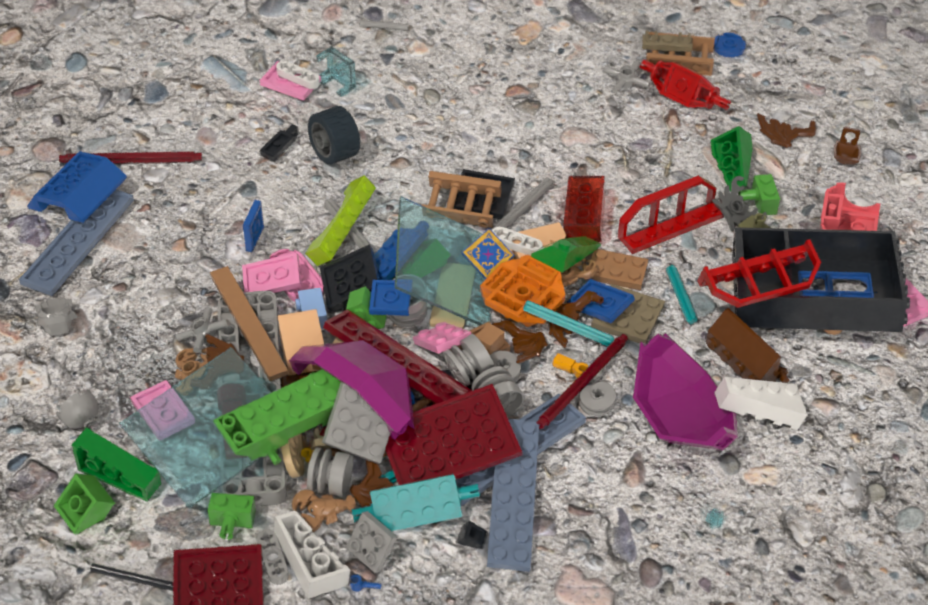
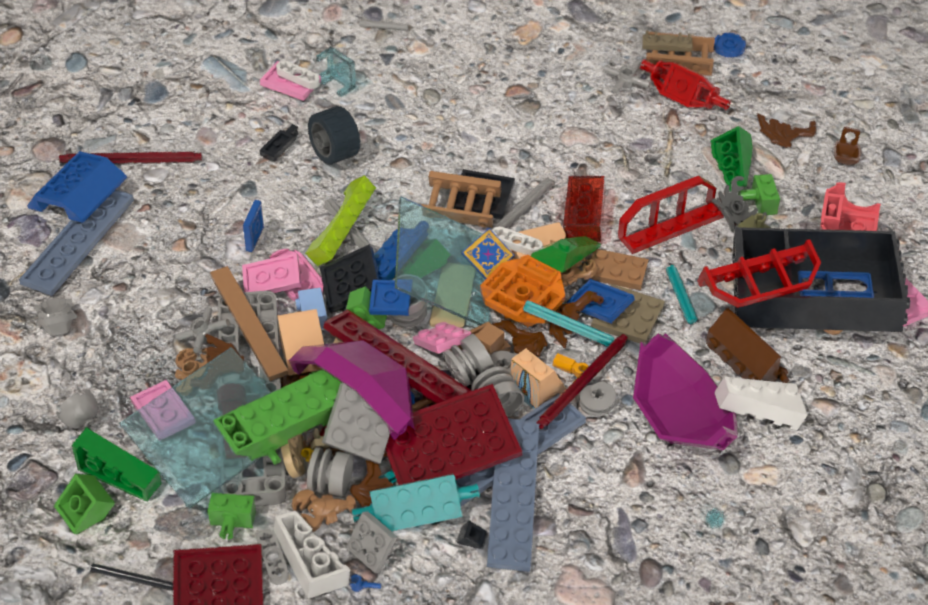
(535, 379): none -> light nougat slope

